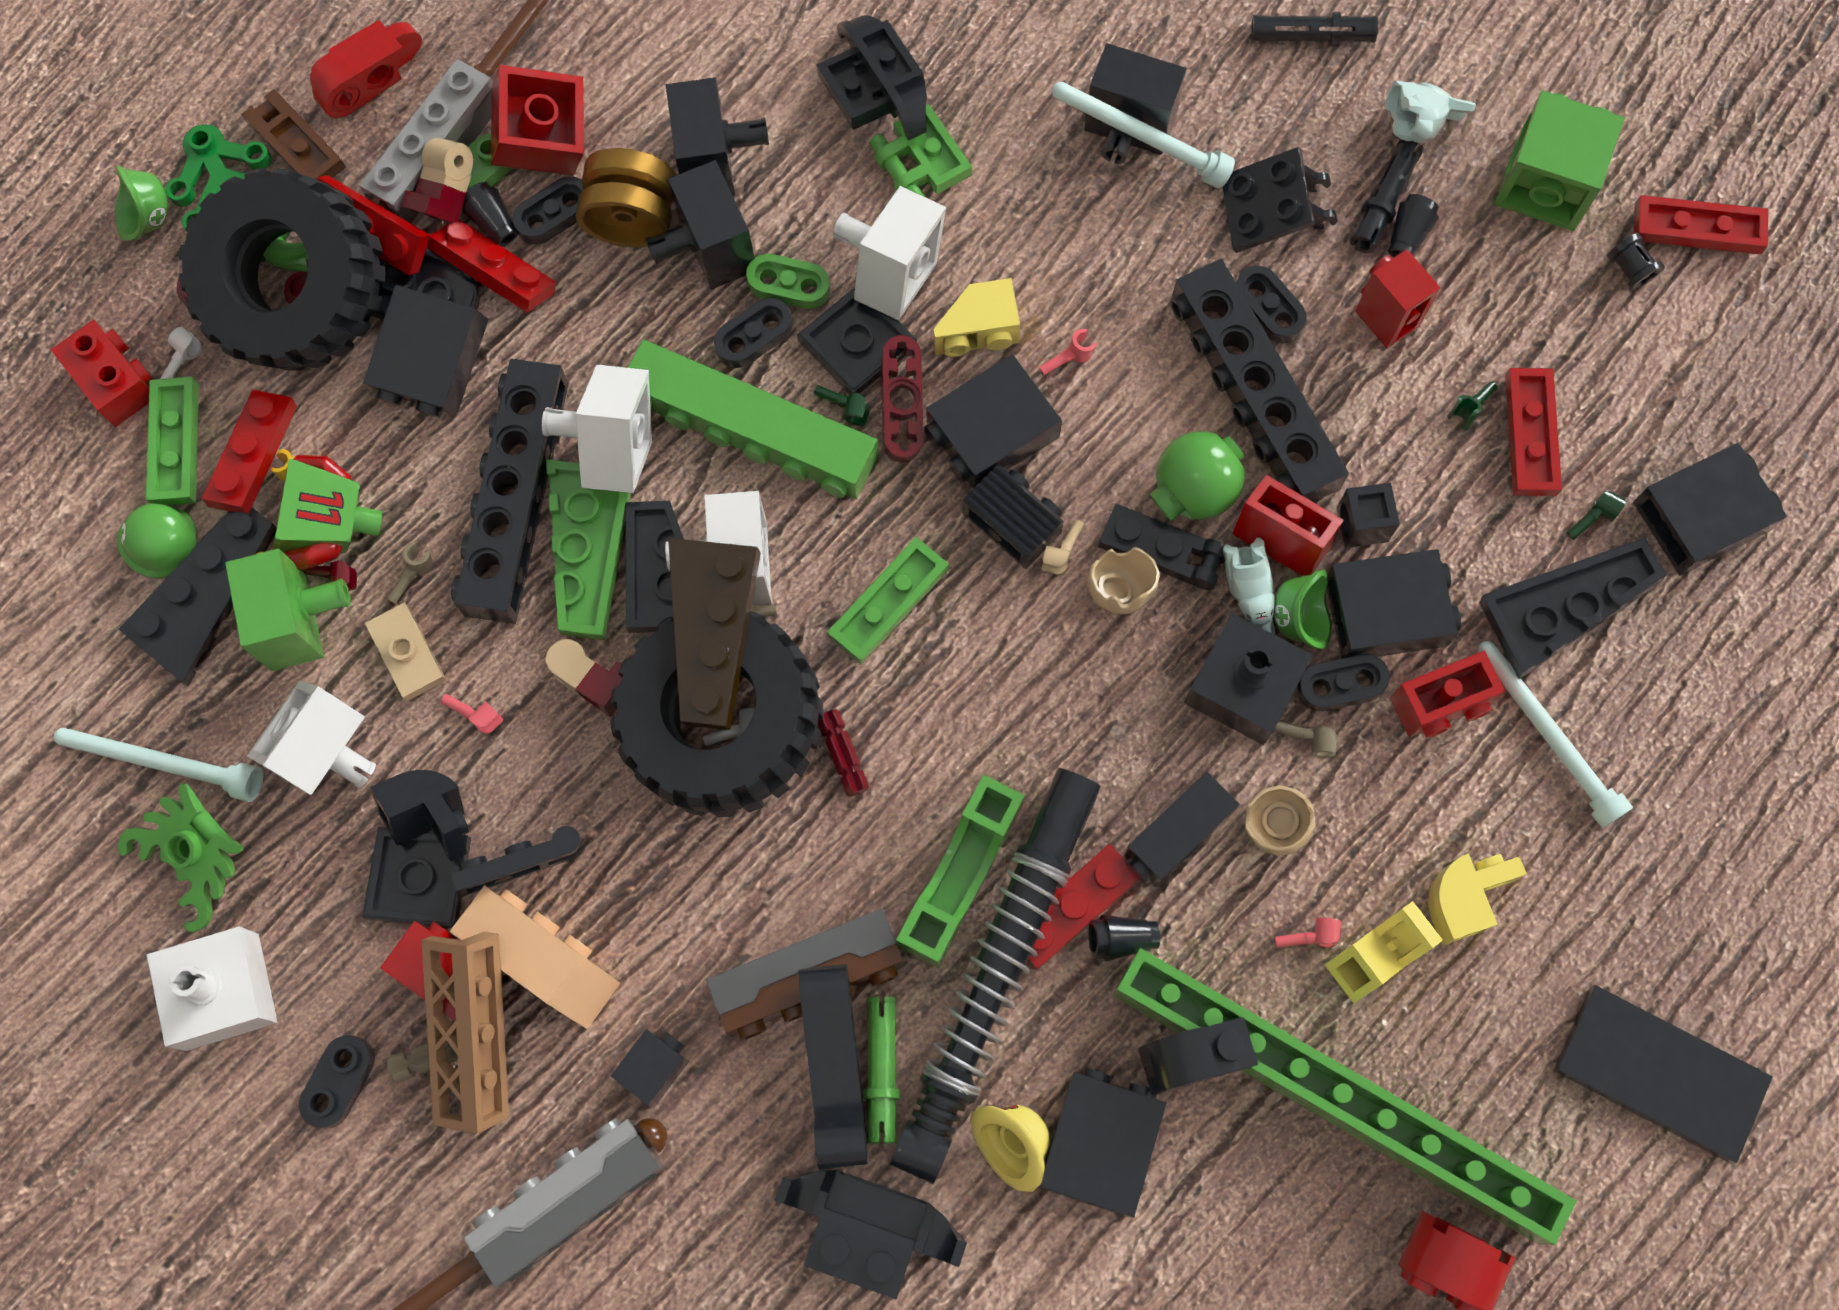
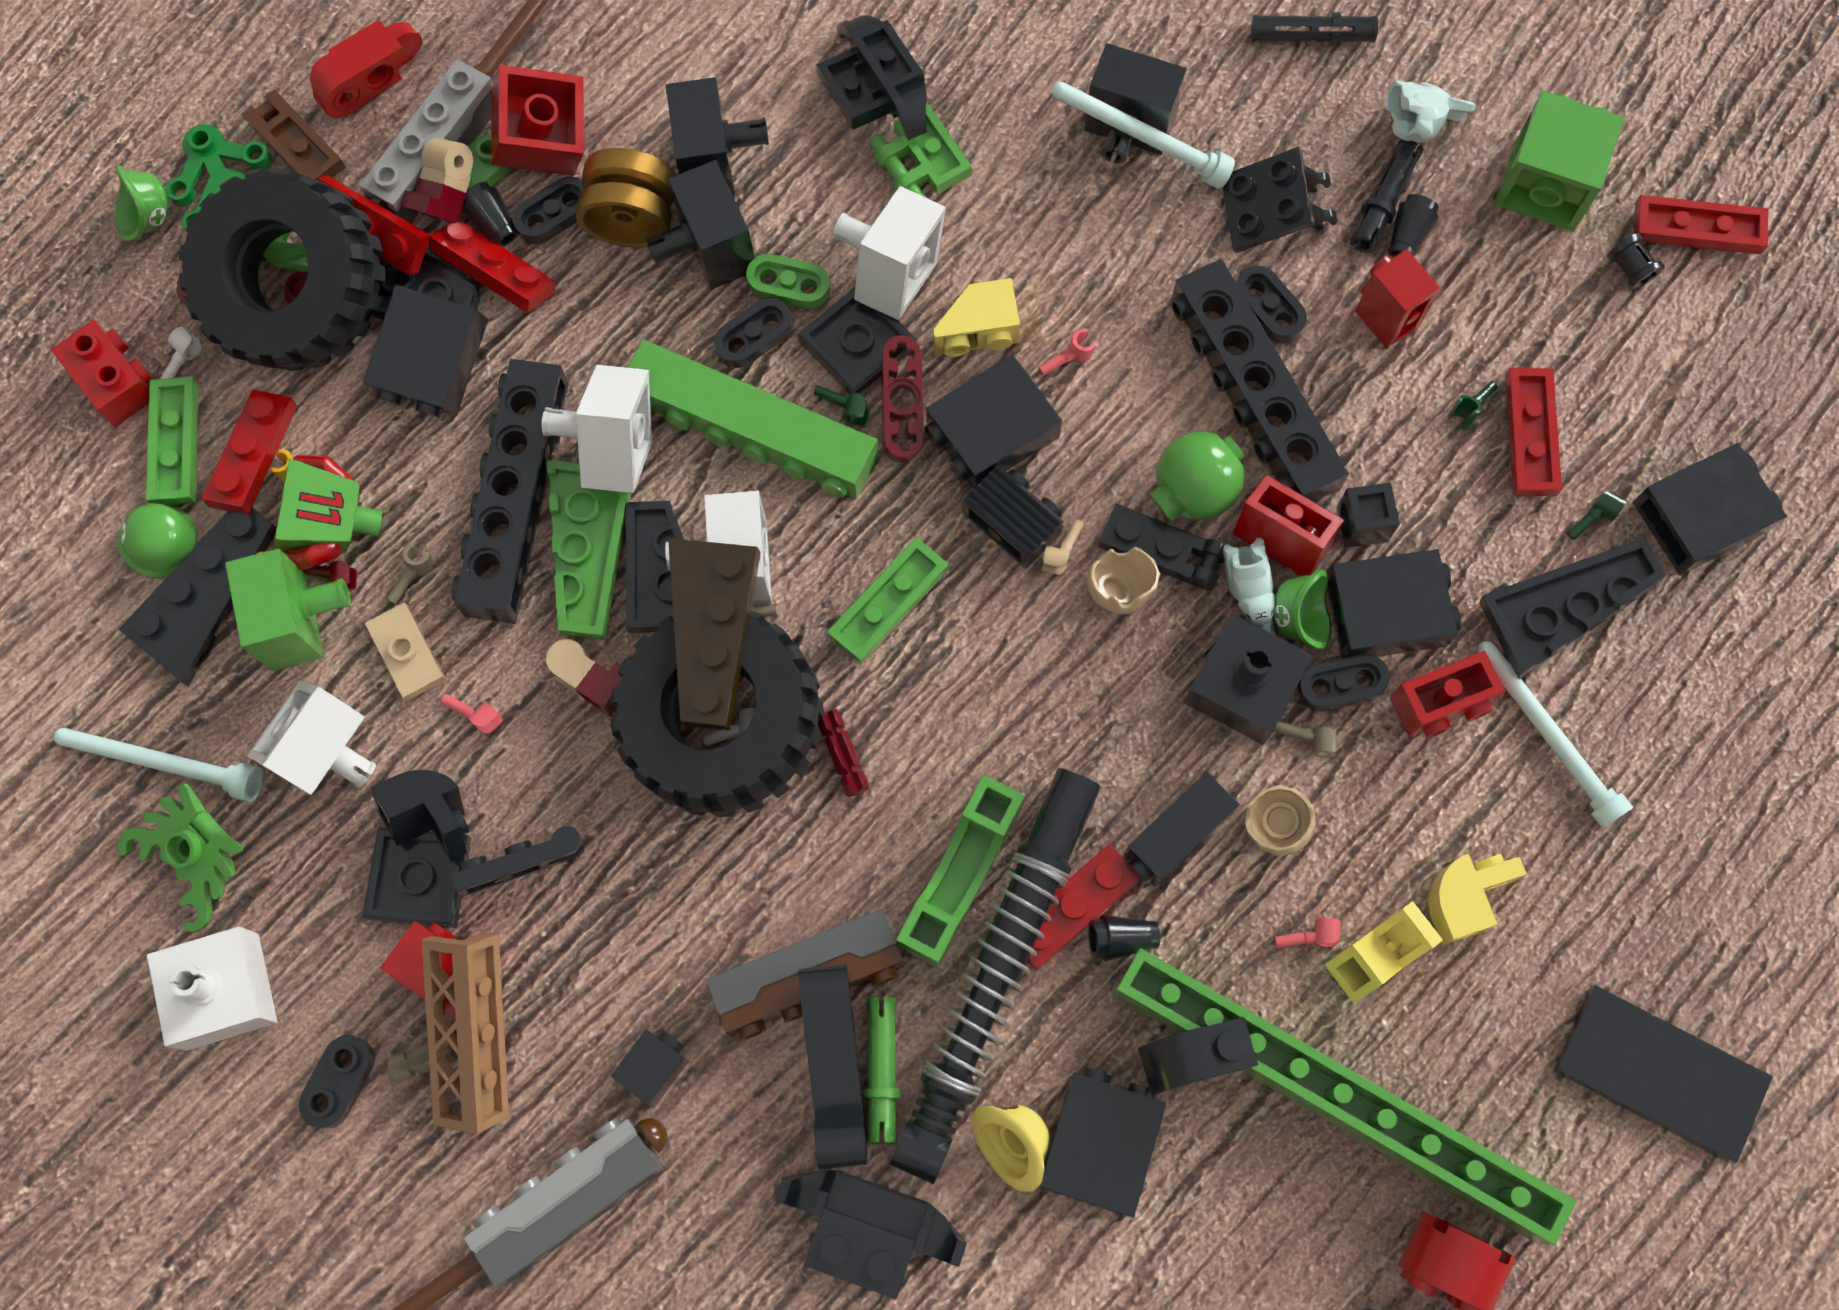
(537, 958): light nougat wedge -> none

